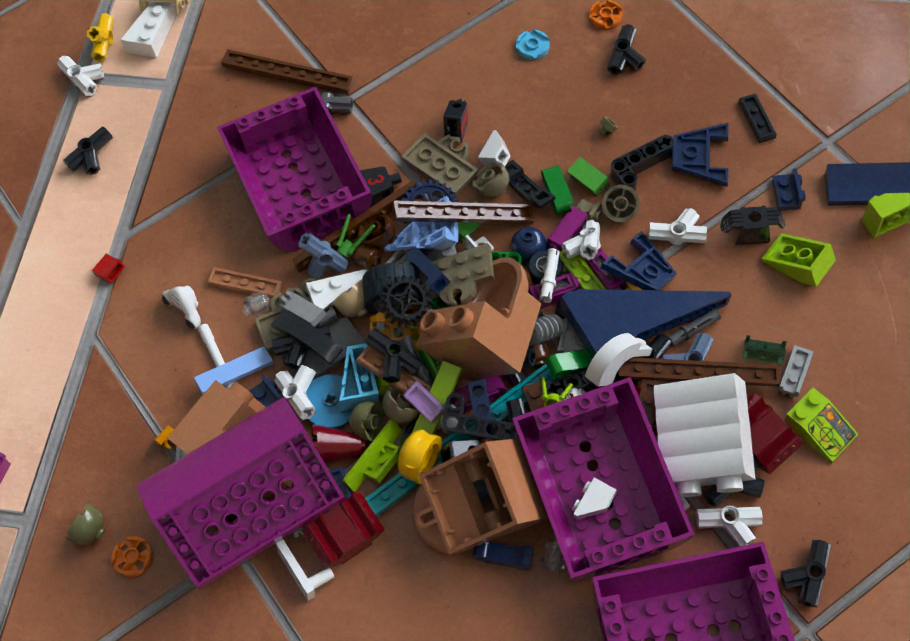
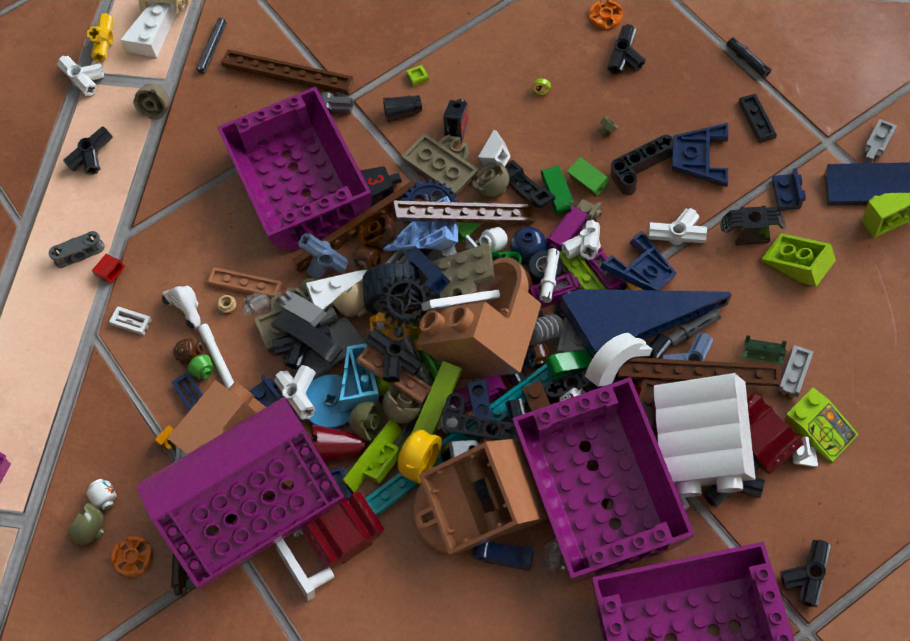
(76, 249): none -> dark grey piece
(101, 494): none -> white head
(147, 319): none -> white tile
(151, 101): none -> dark tan cylinder
(178, 577): none -> dark brown cylinder
(181, 379): none -> dark blue tile
(187, 349): none -> reddish brown head
(200, 367): none -> bright green cone
(211, 45): none -> black axle
(226, 299): none -> tan plate
(234, 369): light blue tile -> none
(347, 247): bright green plant -> none
(401, 106): none -> black plant
(417, 75): none -> lime tile
(424, 401): lavender tile -> none
(460, 300): none -> white tile
(495, 238): none -> white head
(532, 45): medium azure tile -> none
(541, 86): none -> tile
(553, 398): lime plant -> none
(595, 500): white slope -> none
(619, 212): dark tan cylinder -> none
(737, 529): white piece -> none
(744, 53): none -> black pin
(805, 454): none -> white bracket
(879, 140): none -> light grey hinge

